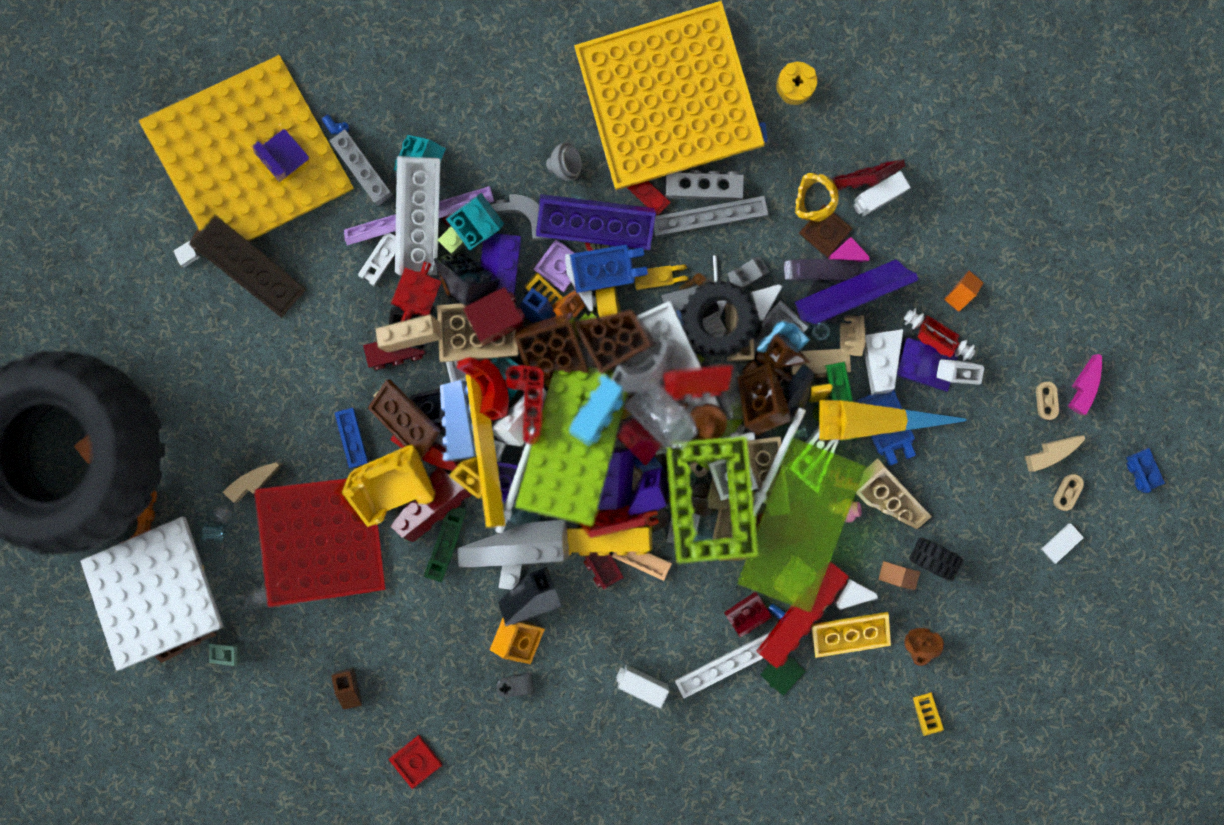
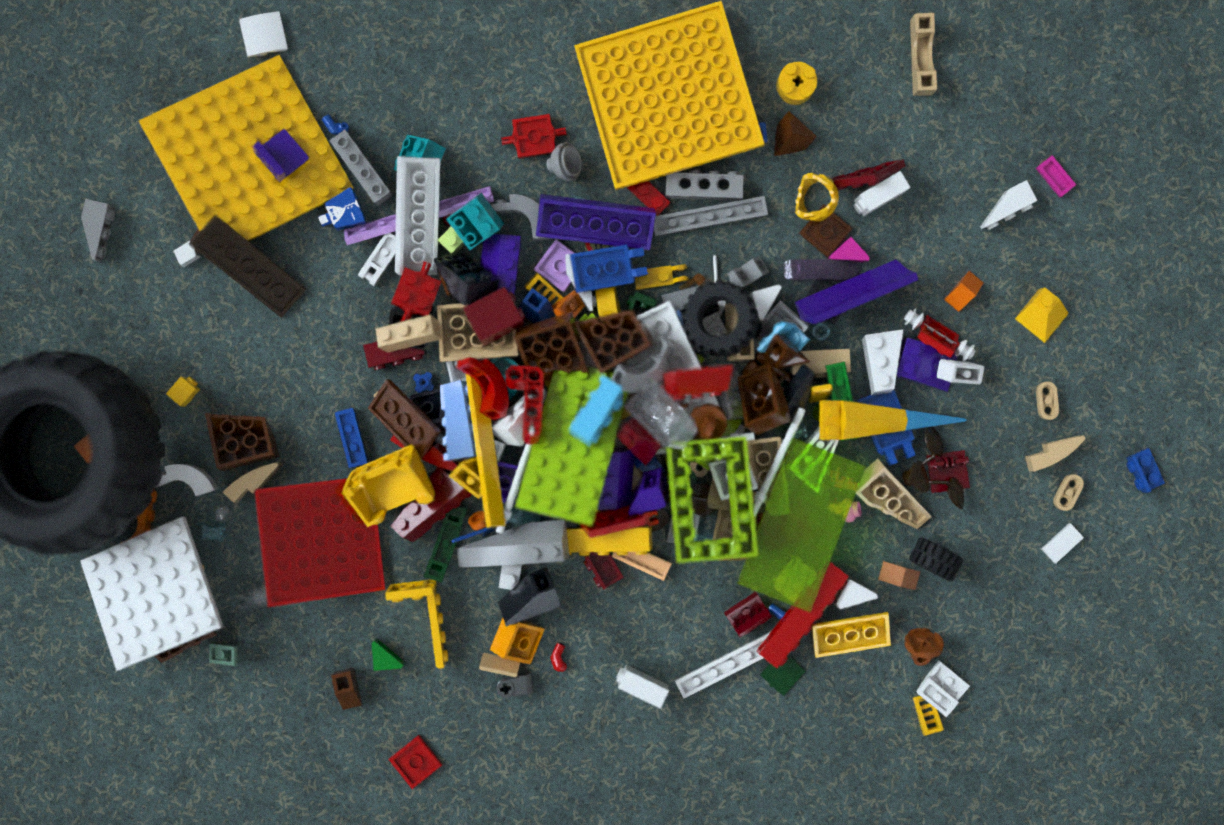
(96, 223): none -> light grey slope
(183, 391): none -> yellow brick
(196, 477): none -> white arch
(240, 440): none -> reddish brown wedge
(263, 34): none -> white slope
(343, 211): none -> blue torso
(384, 657): none -> green slope
(416, 591): none -> yellow bracket
(428, 382): none -> blue plate
(477, 520): none -> orange tile
(486, 531): none -> blue piece
(498, 665): none -> tan slope
(533, 136): none -> red plate
(556, 658): none -> red arm
(644, 301): none -> dark green bracket
(792, 136): none -> reddish brown slope
(852, 336): tan hinge -> none
(918, 477): none -> dark brown plant
(923, 72): none -> tan arch
(942, 688): none -> white slope
(948, 466): none -> dark red hinge
(1012, 200): none -> white slope
(1042, 314): none -> yellow slope
(1055, 176): none -> dark pink tile
(1087, 385): dark pink slope -> none

